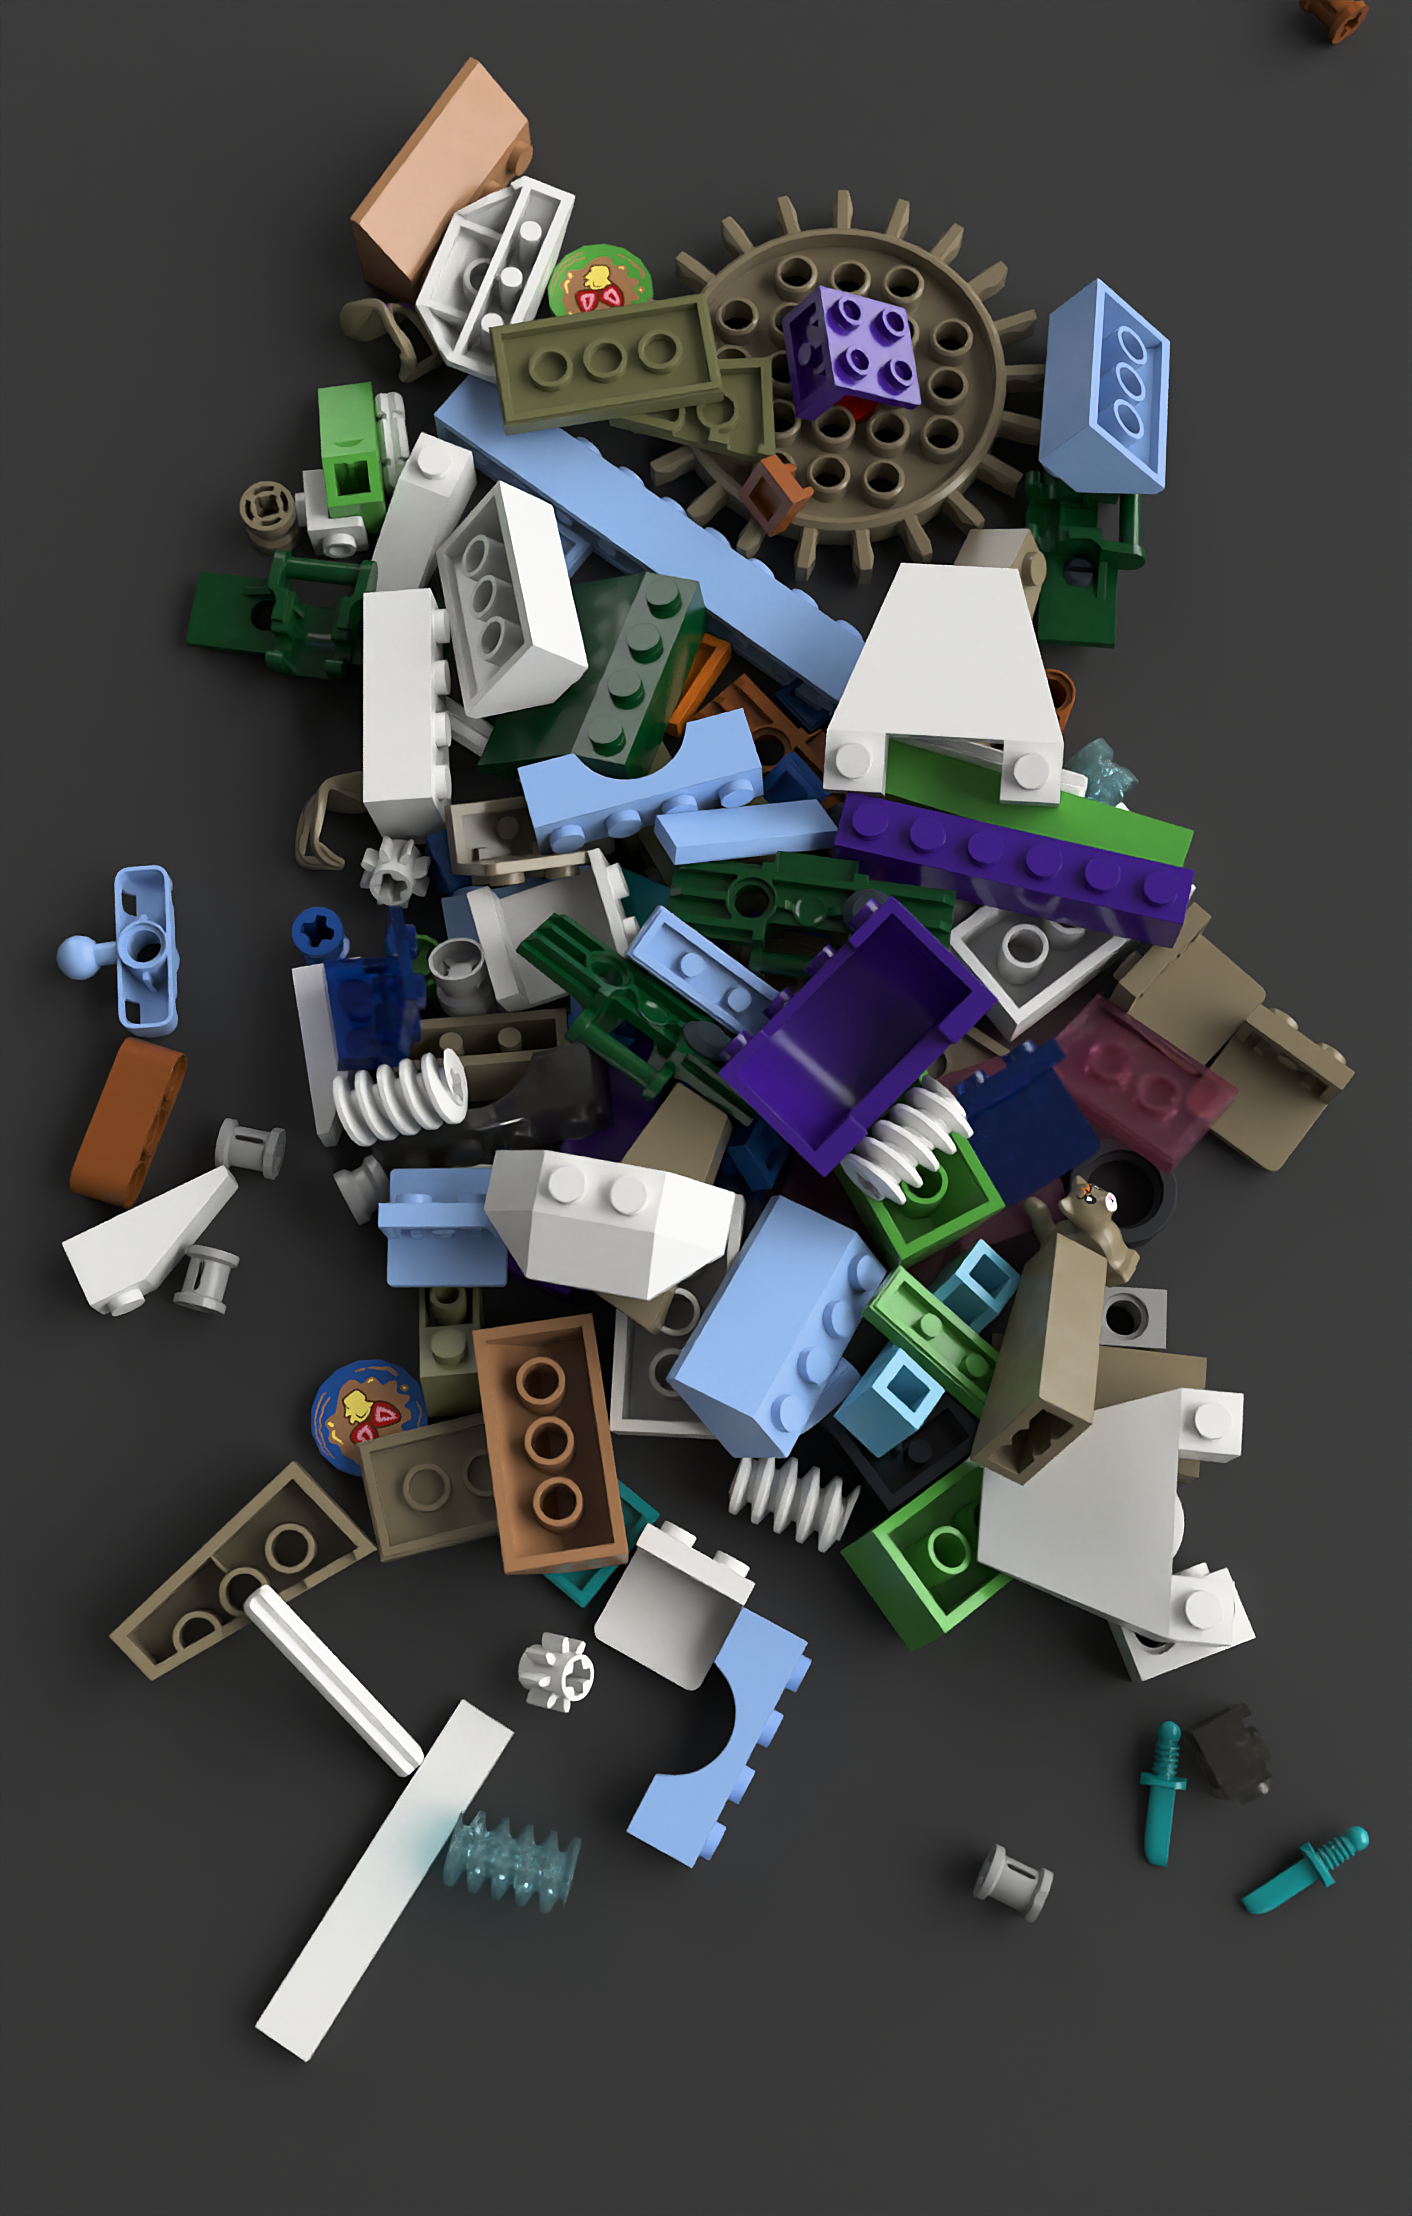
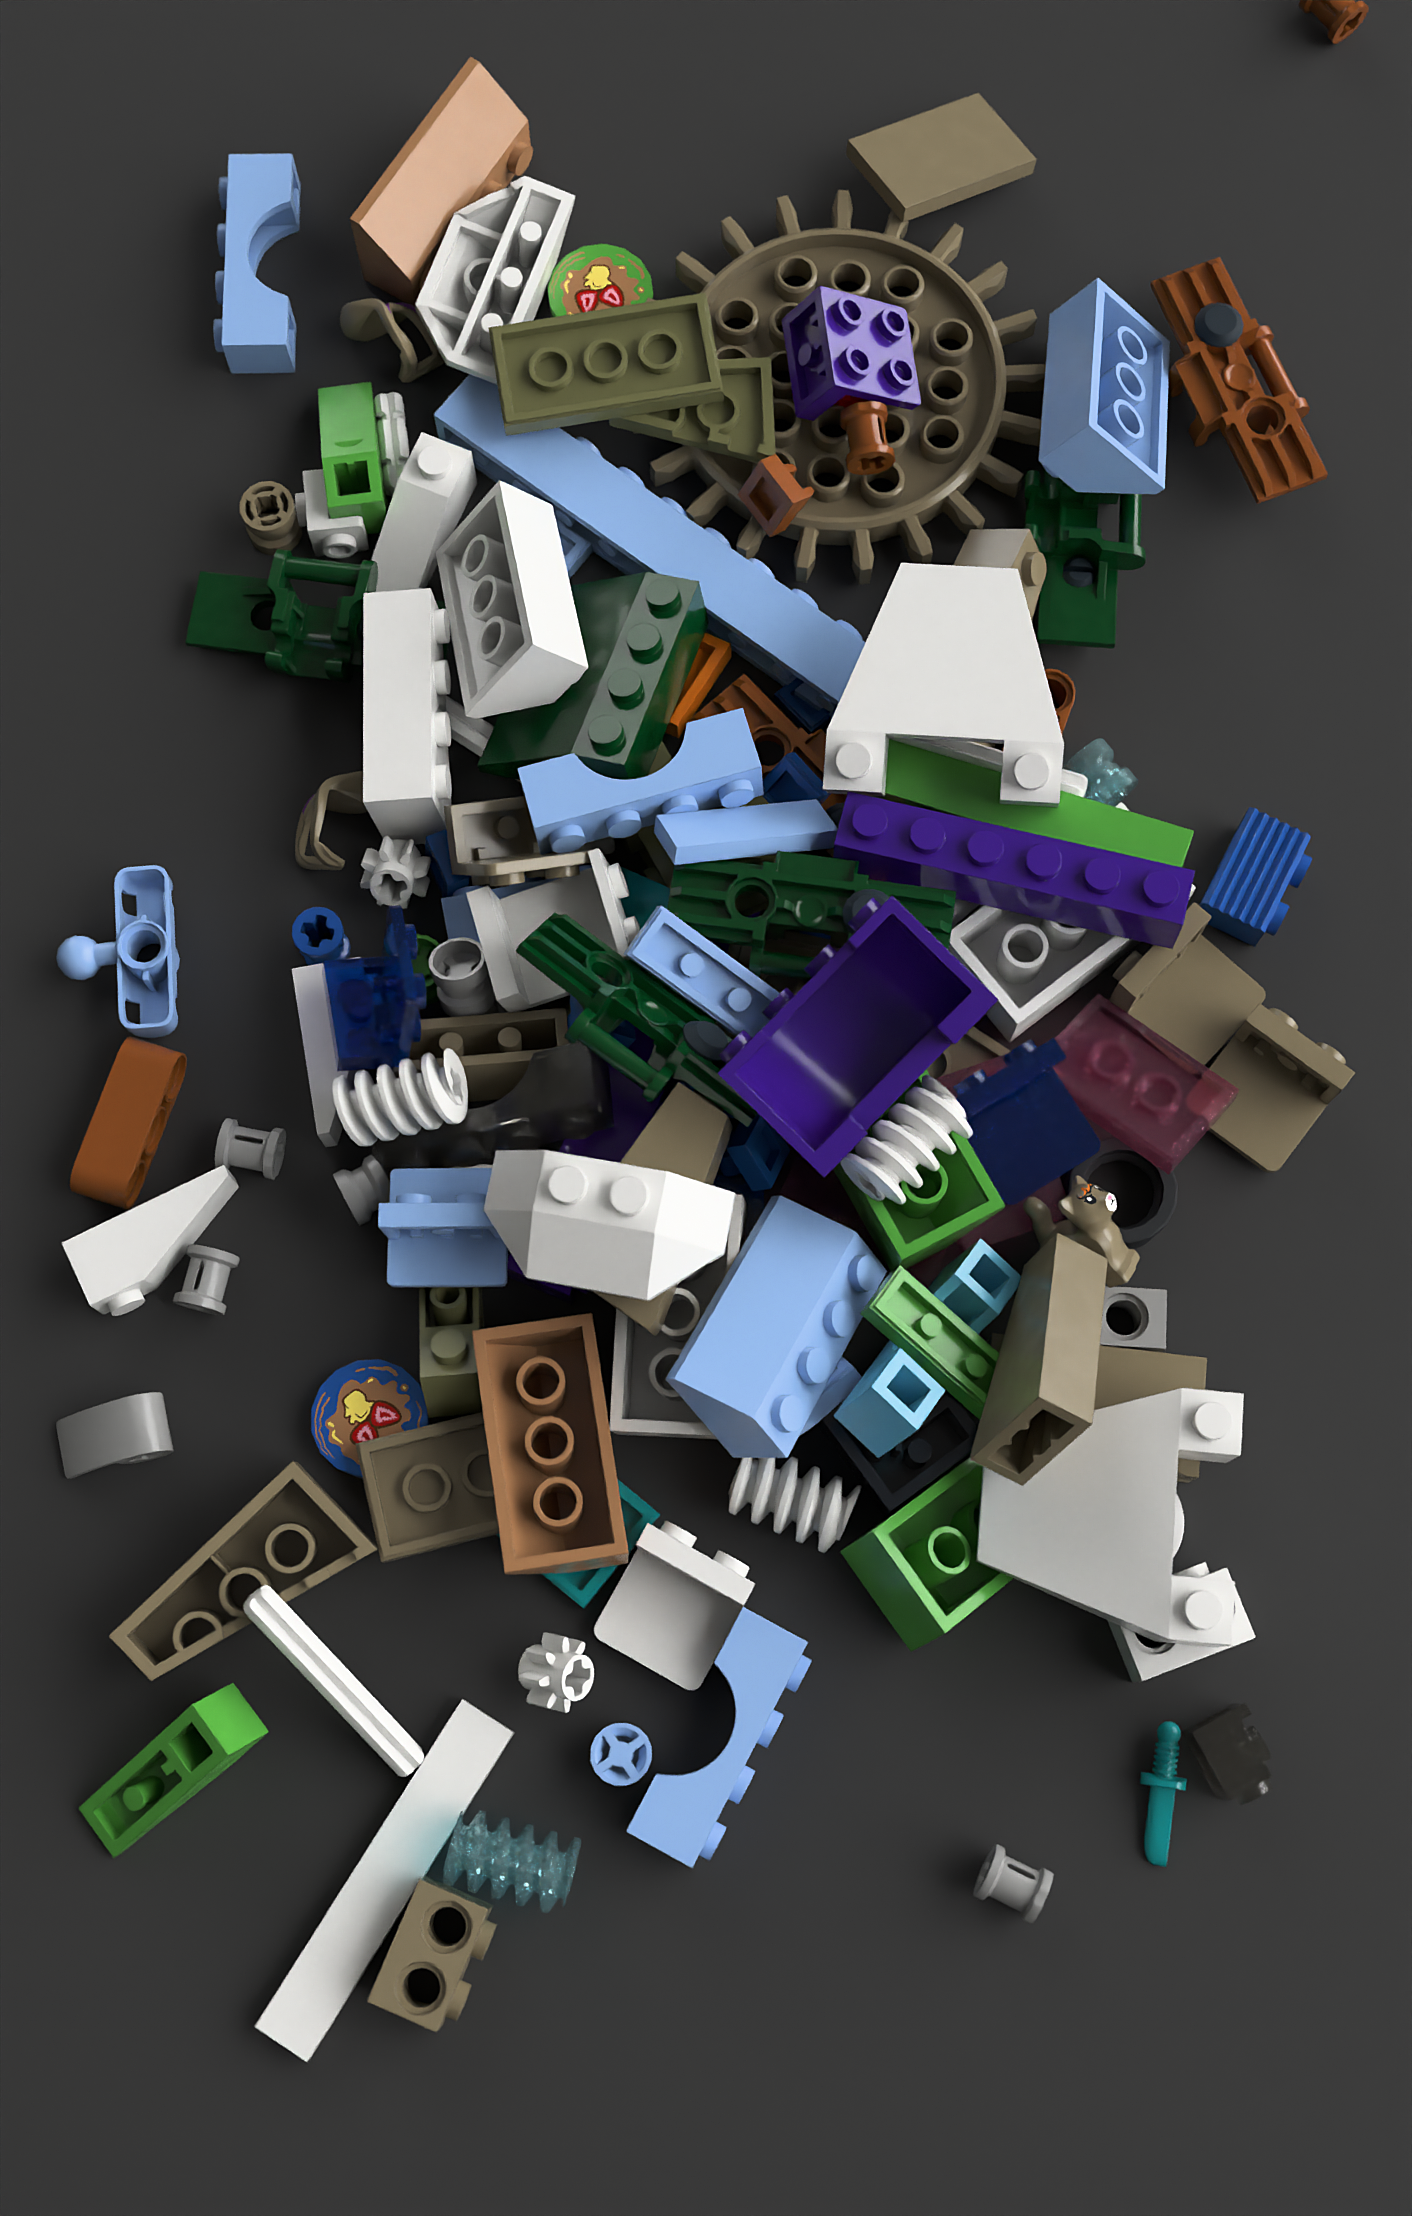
(115, 1432): none -> light grey panel
(173, 1768): none -> bright green slope
(260, 209): none -> light blue arch
(420, 1947): none -> dark tan brick
(613, 1757): none -> light blue wheel
(866, 438): none -> dark orange bush
(940, 157): none -> dark tan tile
(1223, 385): none -> dark orange piece
(1254, 876): none -> blue brick
(1306, 1871): teal piece -> none

